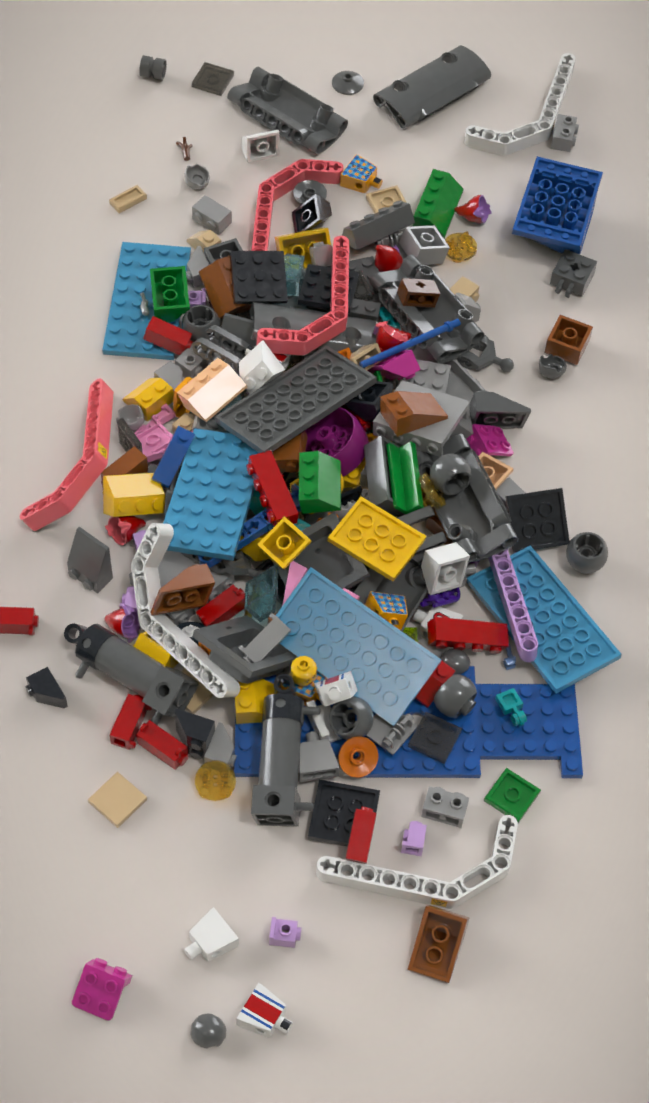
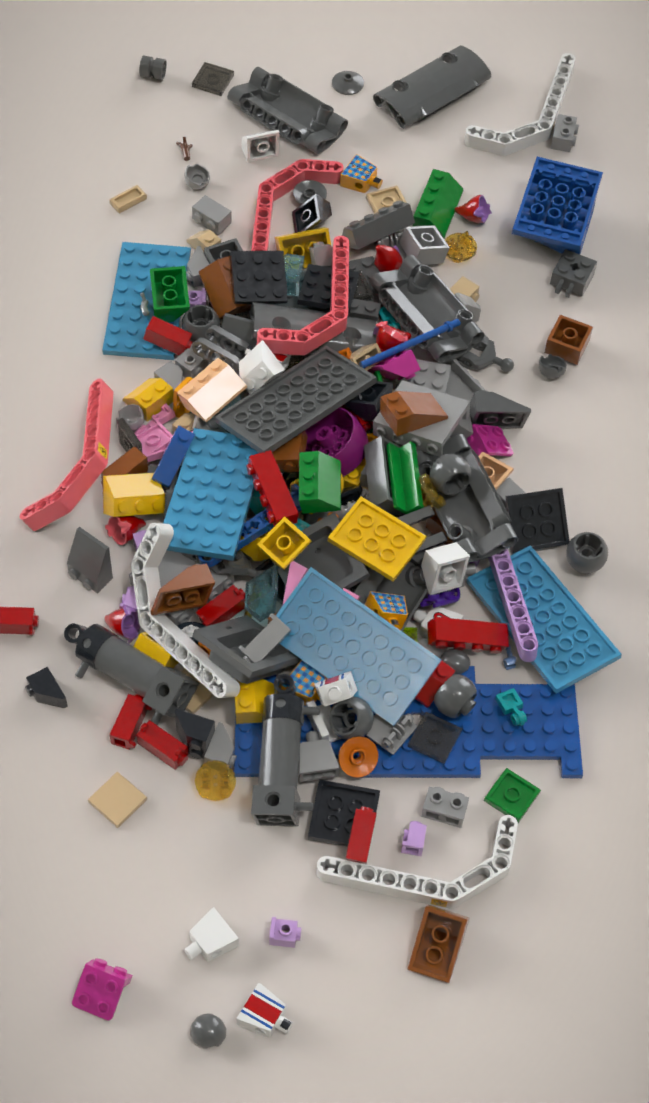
(303, 670): yellow head -> none
(418, 292): reddish brown brick -> none

